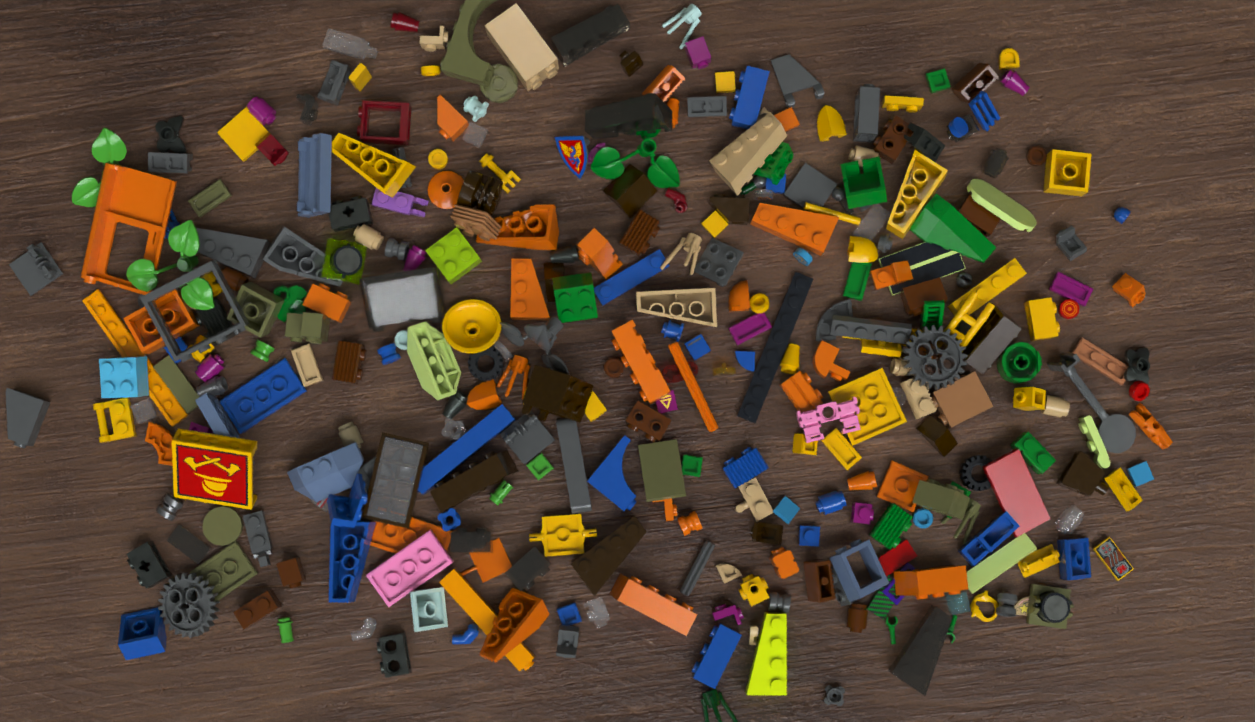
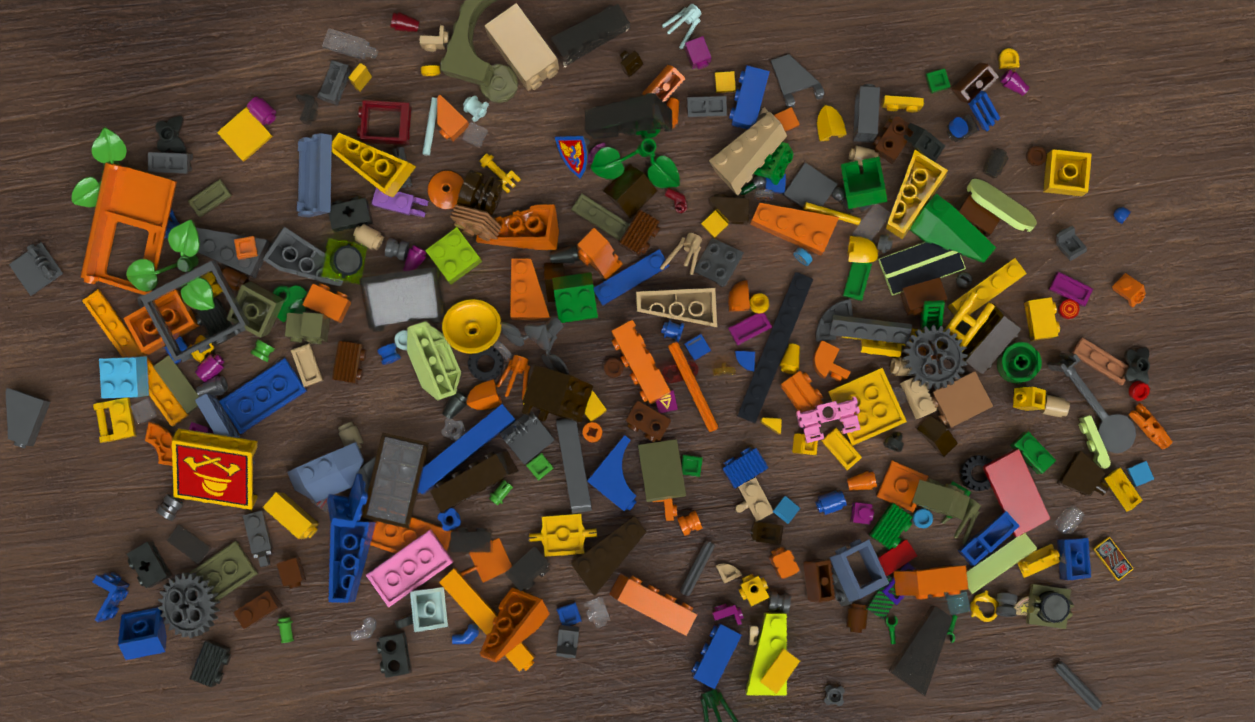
(117, 592): none -> blue bracket
(210, 663): none -> pearl dark grey brick
(222, 526): olive tile -> none
(246, 247): none -> orange tile
(272, 149): dark red bracket -> none
(291, 516): none -> yellow brick
(404, 621): none -> pearl dark grey tile
(430, 127): none -> light aqua bar
(438, 159): yellow tile -> none
(592, 435): none -> orange wheel
(600, 217): none -> olive tile
(772, 423): none -> yellow slope
(779, 671): none -> yellow tile
(809, 535): blue plate -> none
(891, 275): orange slope -> none
(894, 444): none -> pearl dark grey tile
(1078, 685): none -> dark grey axle

